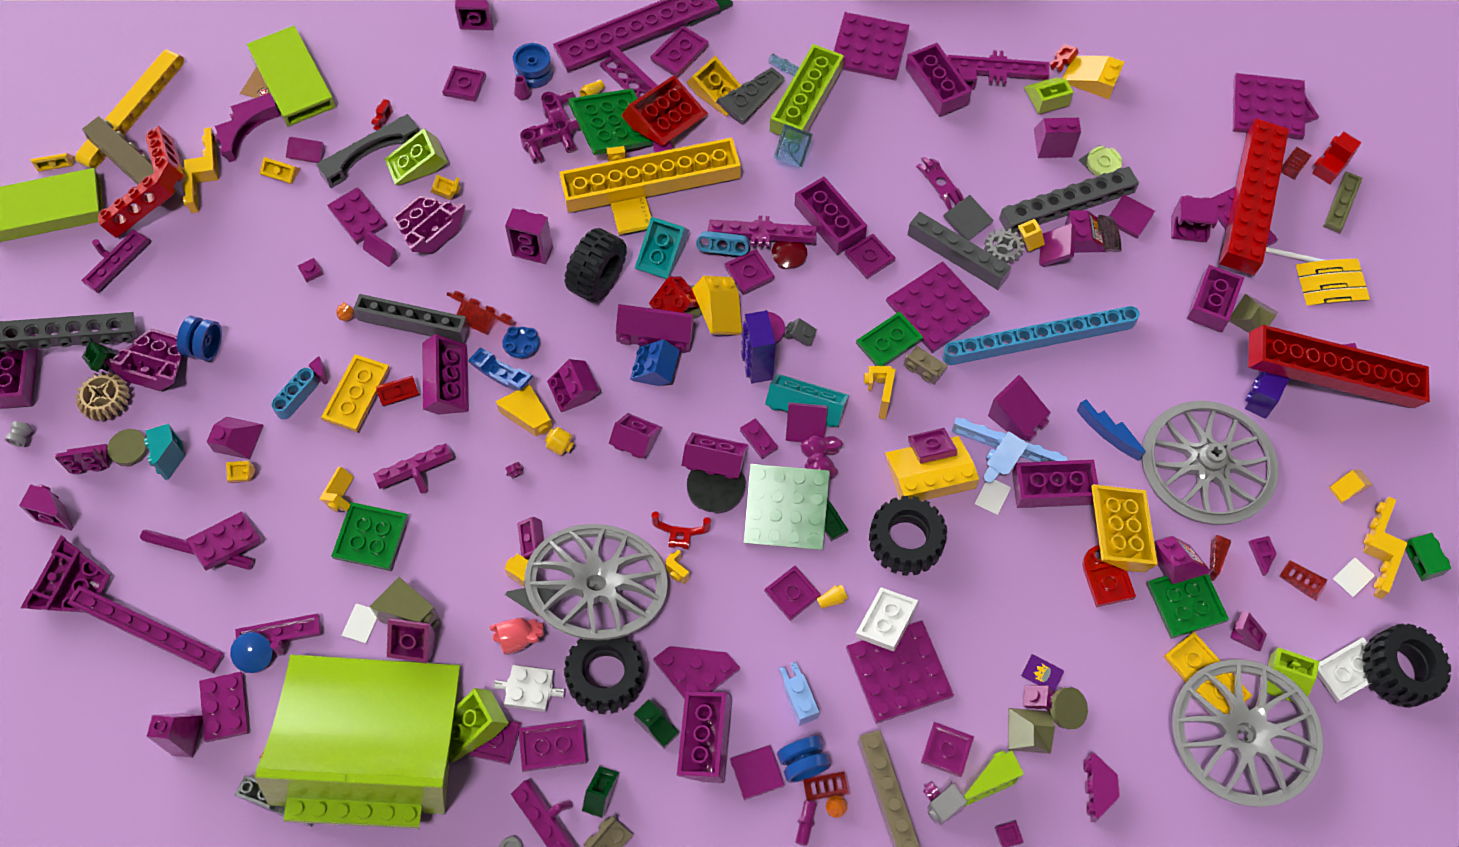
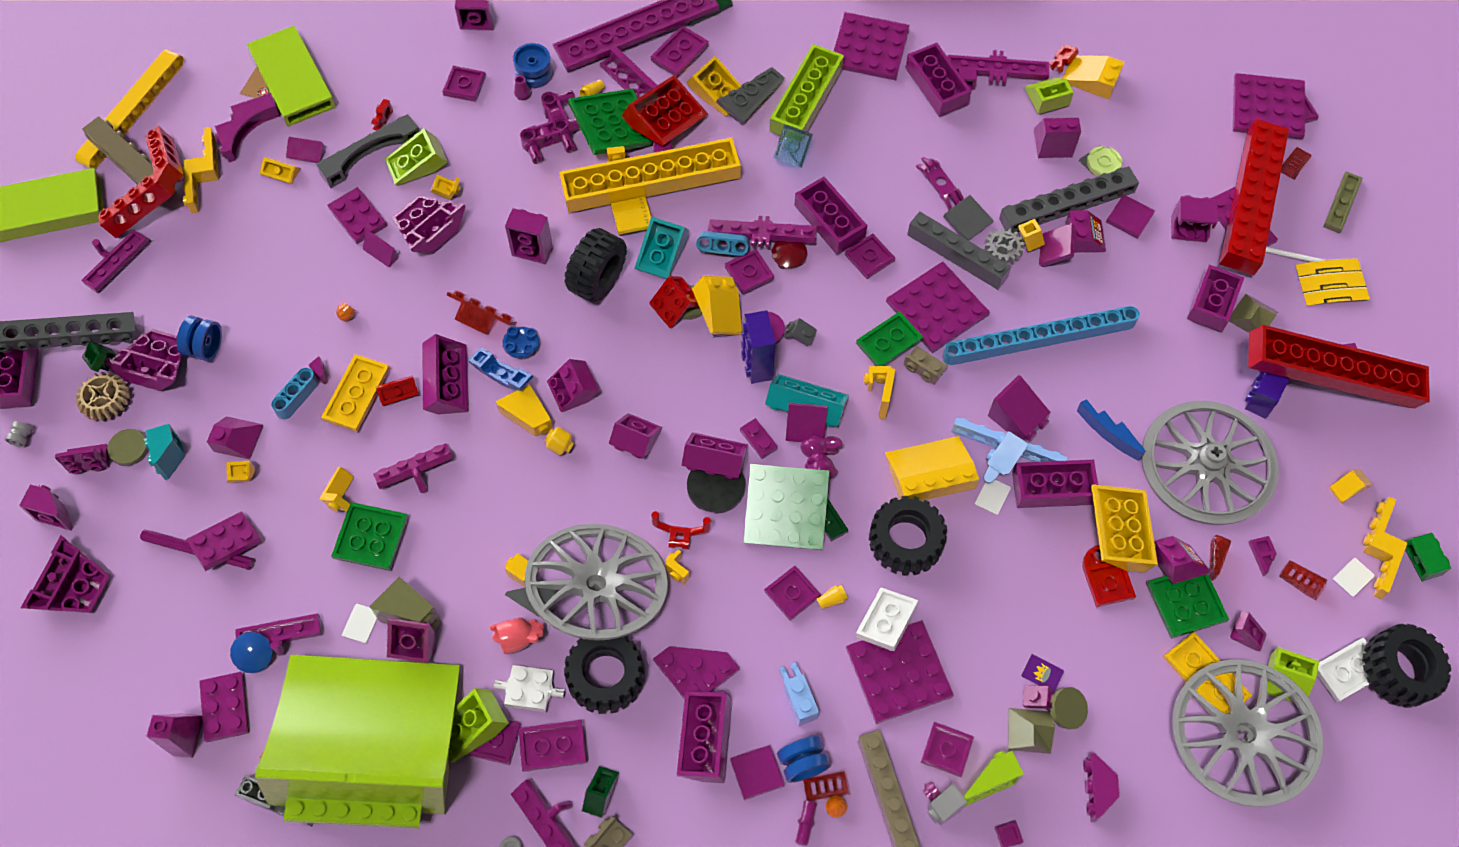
(53, 162): yellow slope -> none
(146, 629): magenta tile -> none
(310, 270): magenta plate -> none
(410, 318): dark grey brick -> none
(514, 470): magenta plate -> none
(530, 535): magenta slope -> none
(649, 325): magenta slope -> none
(655, 363): blue slope -> none
(655, 724): dark green arch -> none
(783, 64): clear light blue axle -> none
(932, 445): magenta tile -> none
(1109, 228): clear smoke slope -> none
(1336, 157): red brick -> none

